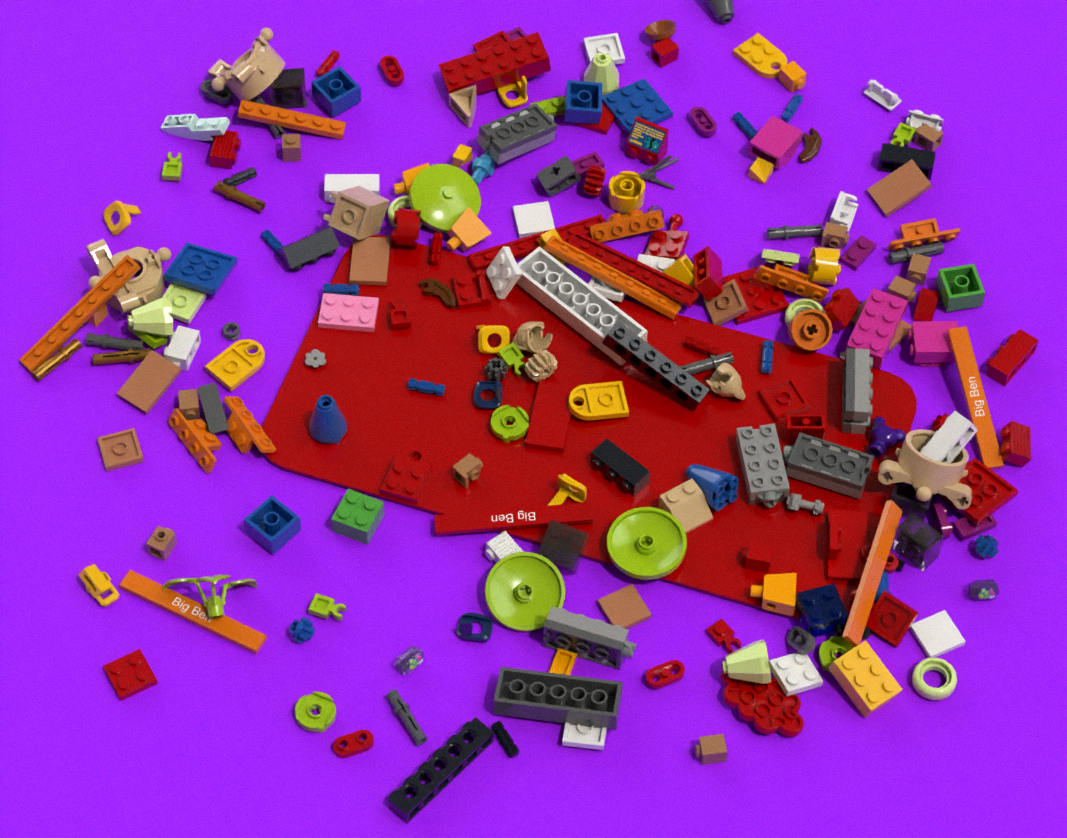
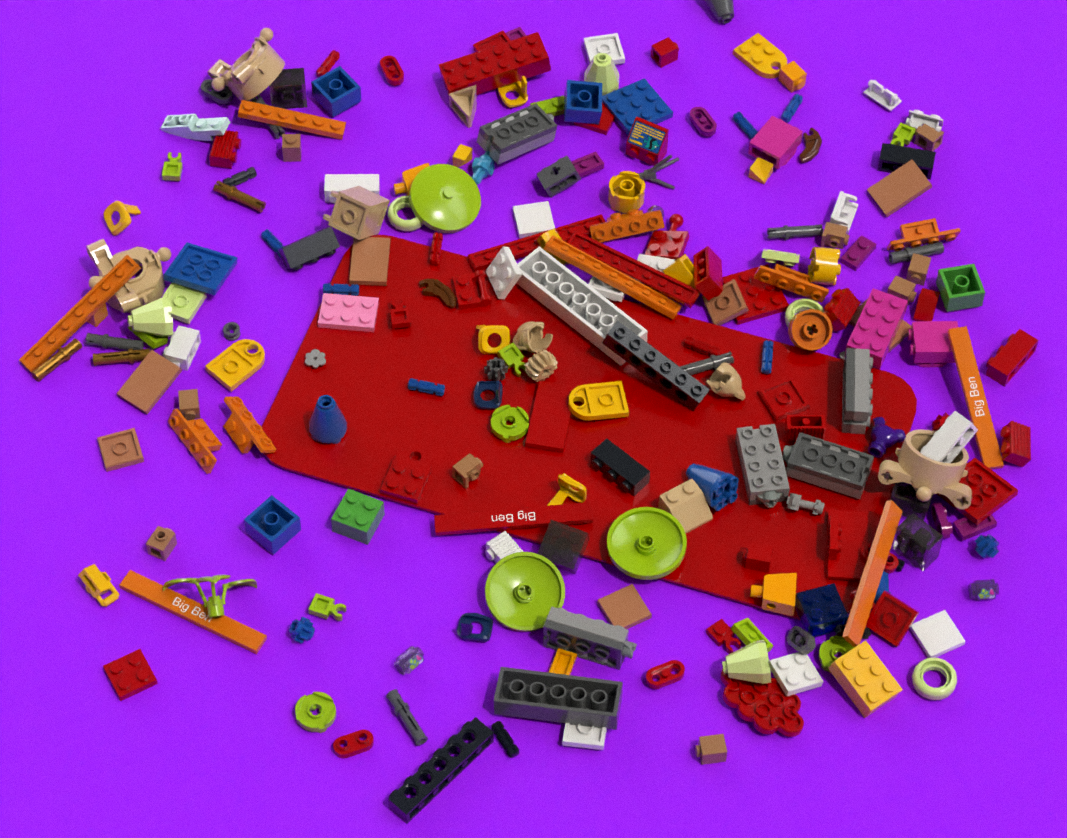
(212, 408): dark grey piece -> none
(407, 227): red brick -> none
(466, 231): light orange torso -> none
(594, 180): red gear -> none
(660, 30): dark orange piece -> none
(749, 633): none -> lime plate

